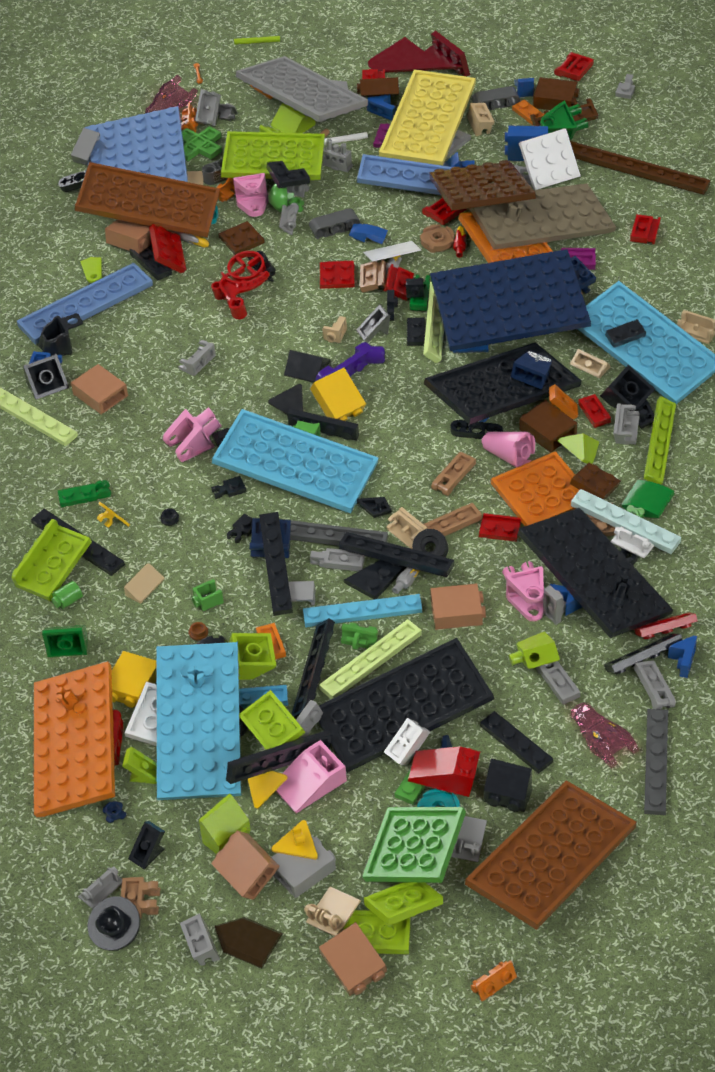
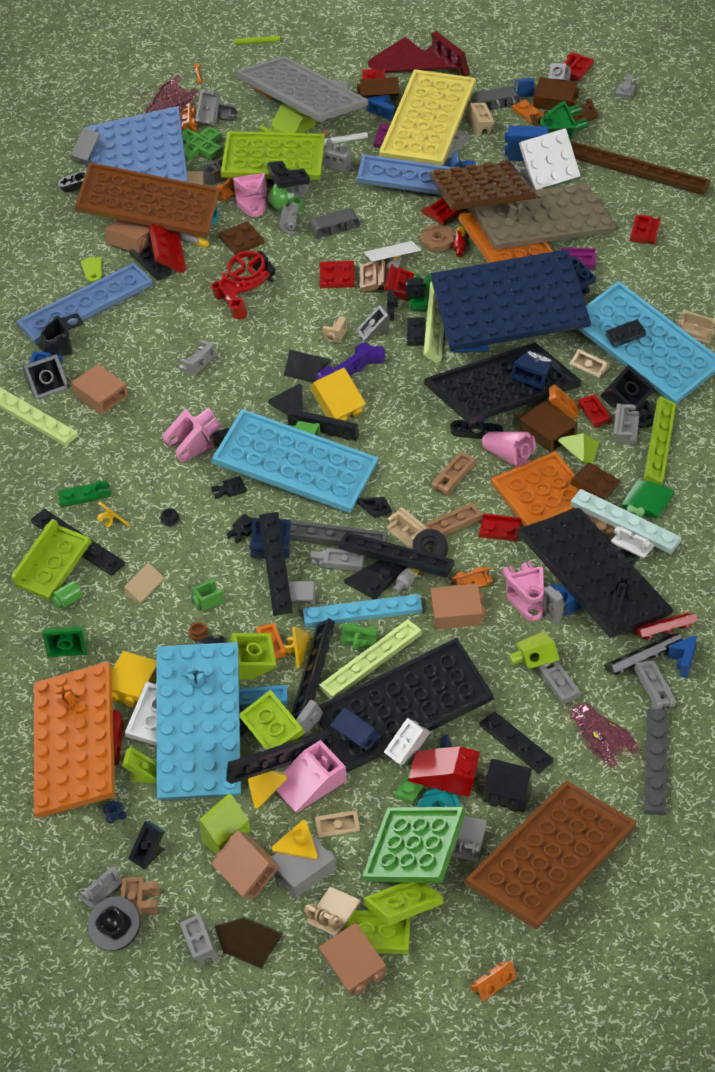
(298, 644): none -> yellow piece
(337, 824): none -> tan slope
(355, 729): none -> dark blue hinge
(361, 231): blue slope -> none
(478, 576): none -> orange hinge
(559, 71): none -> light grey brick

